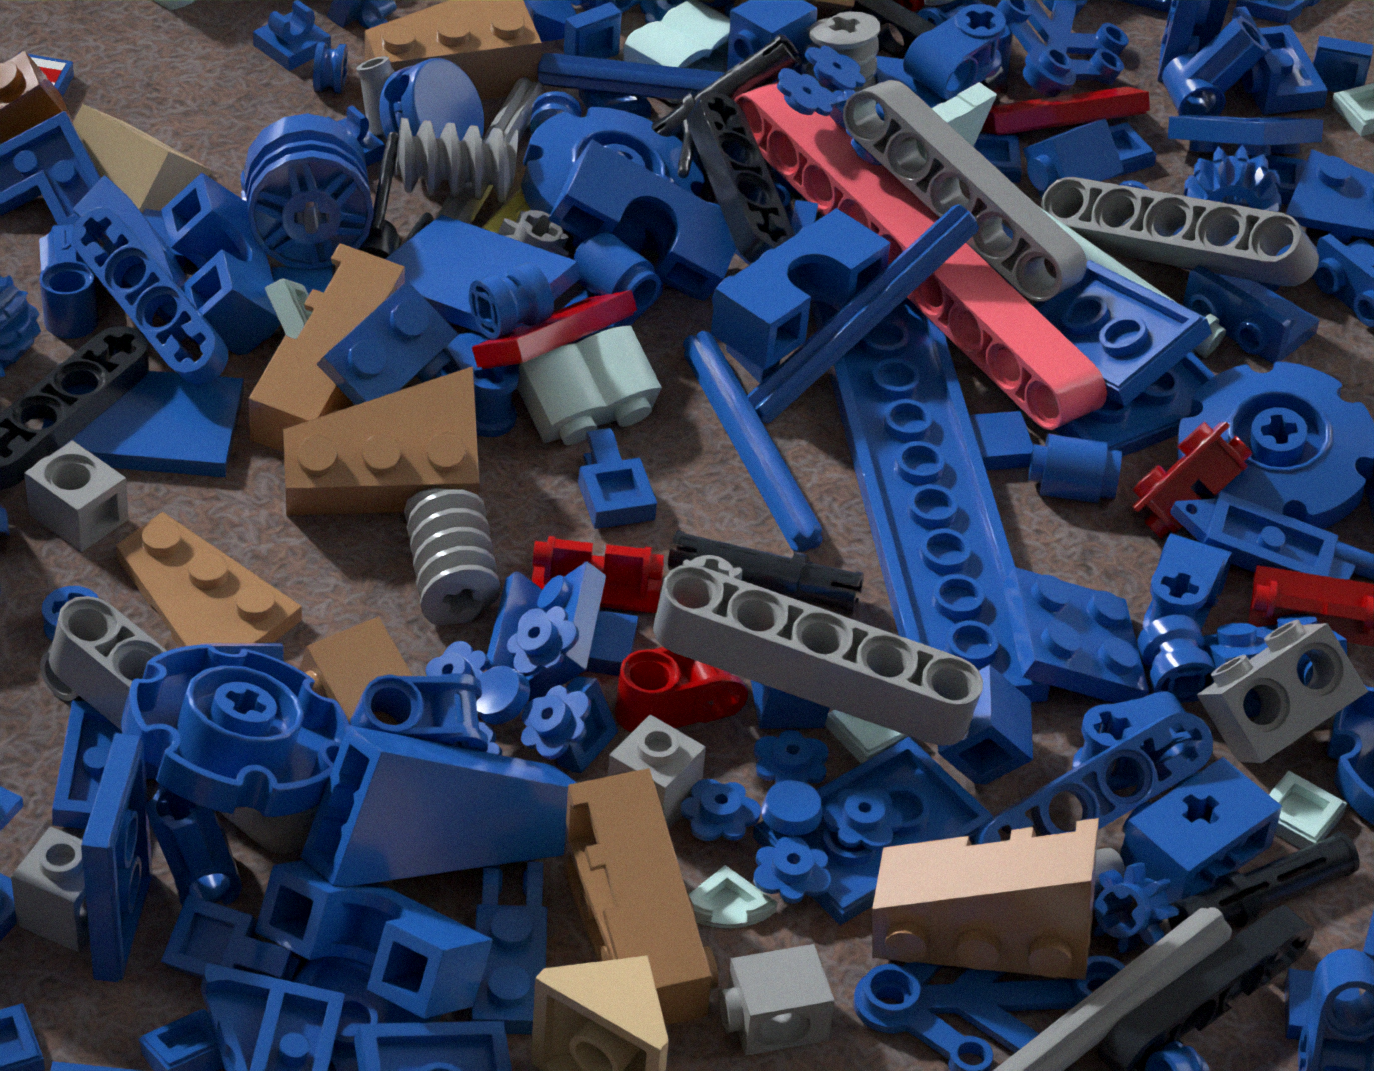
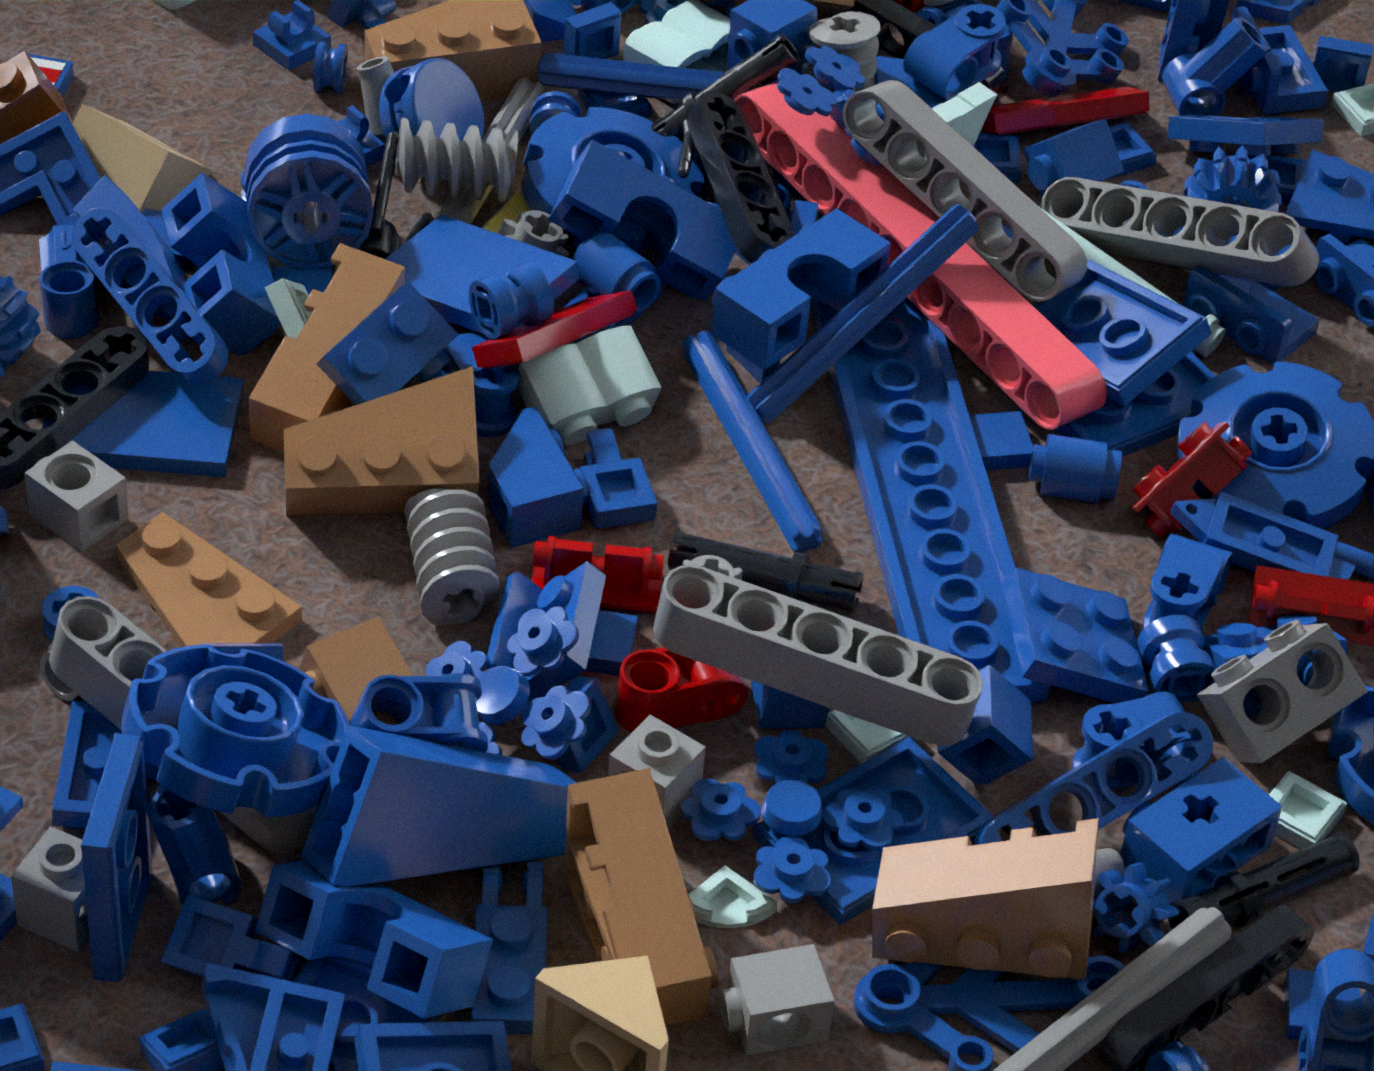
(533, 485): none -> blue slope

